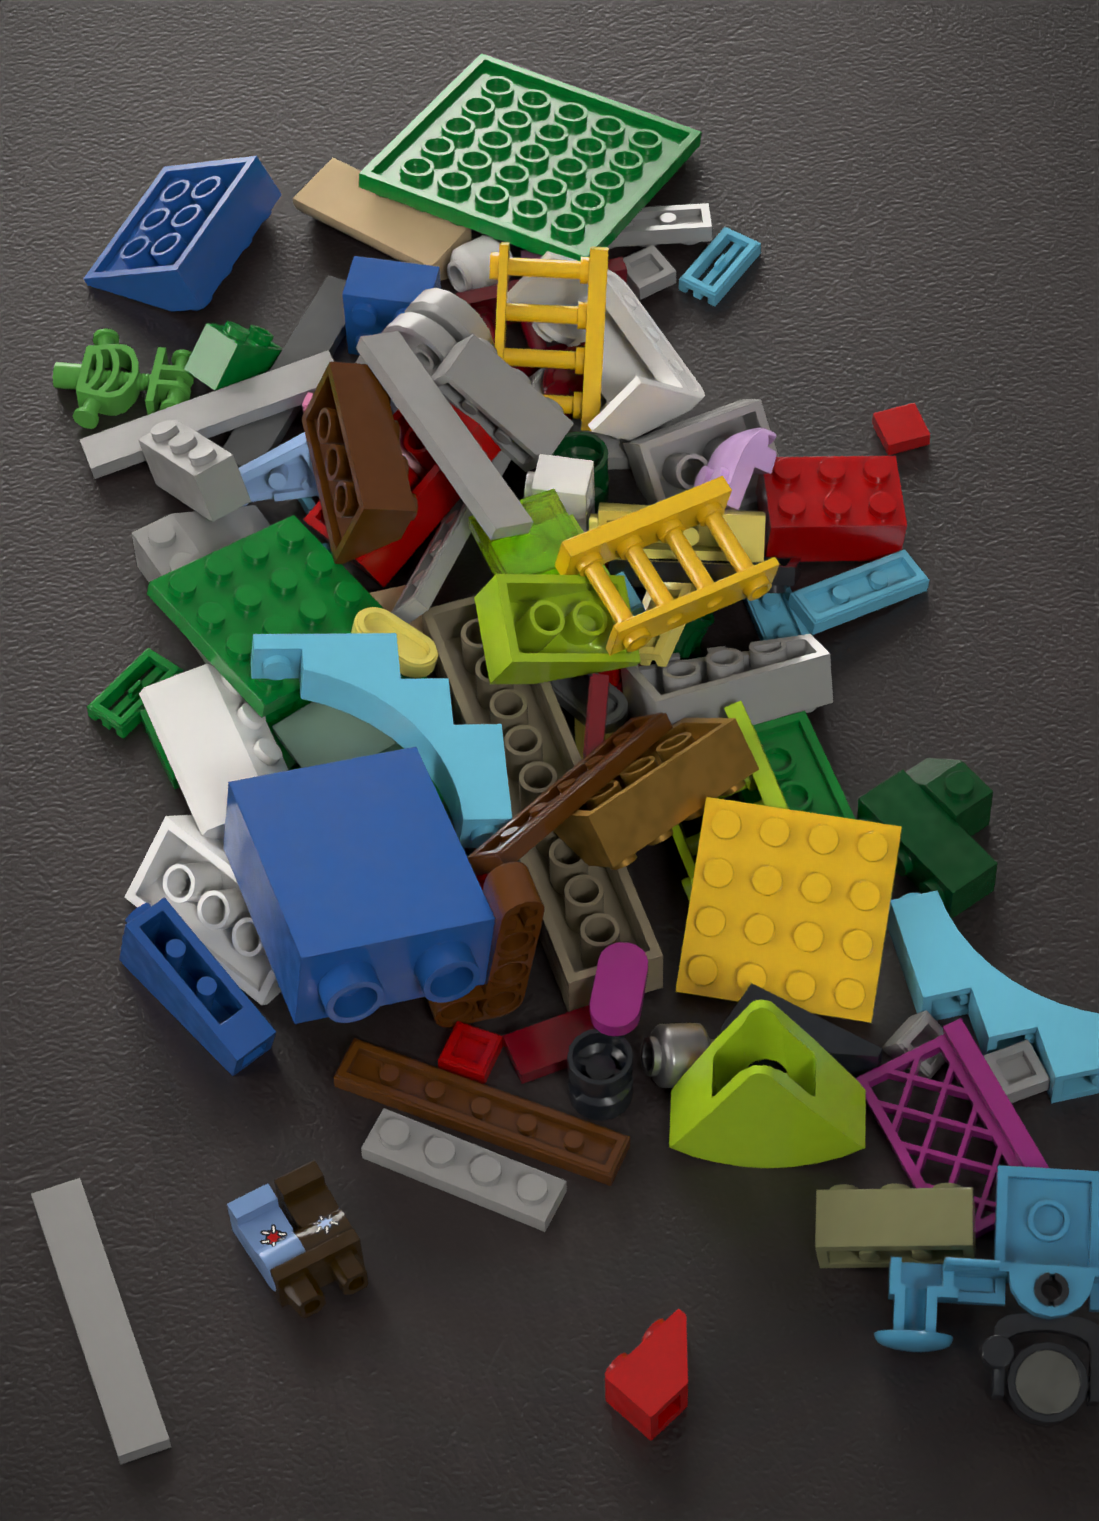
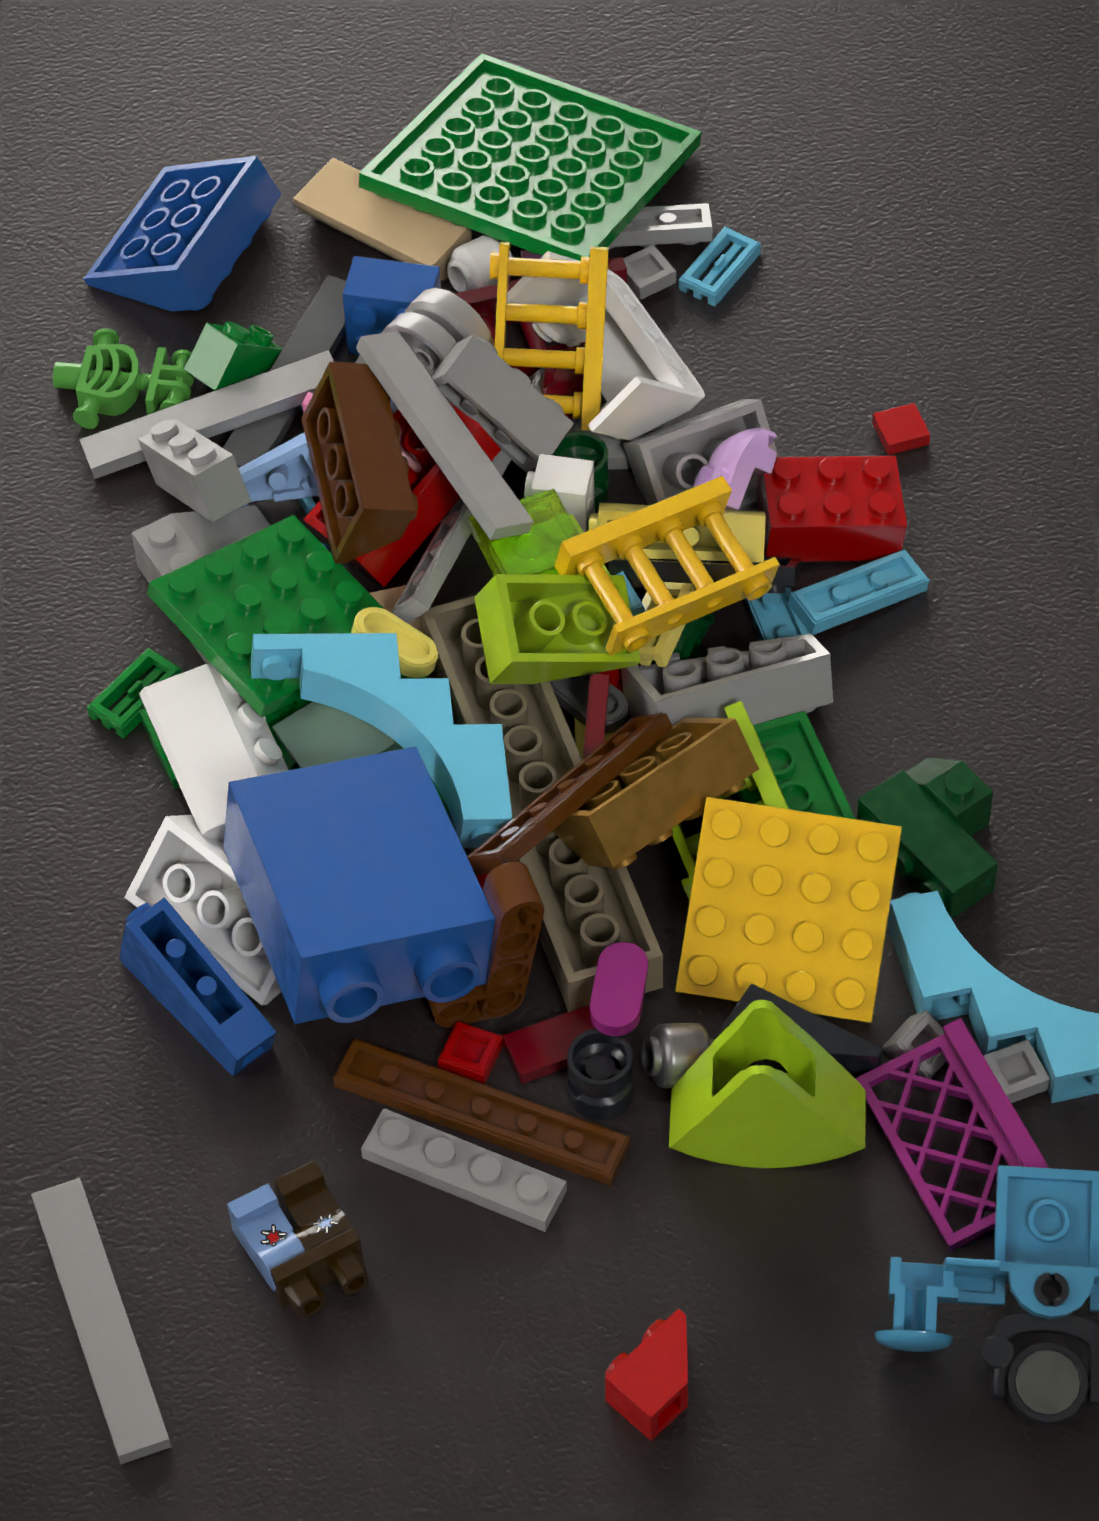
(896, 1221): olive brick -> none

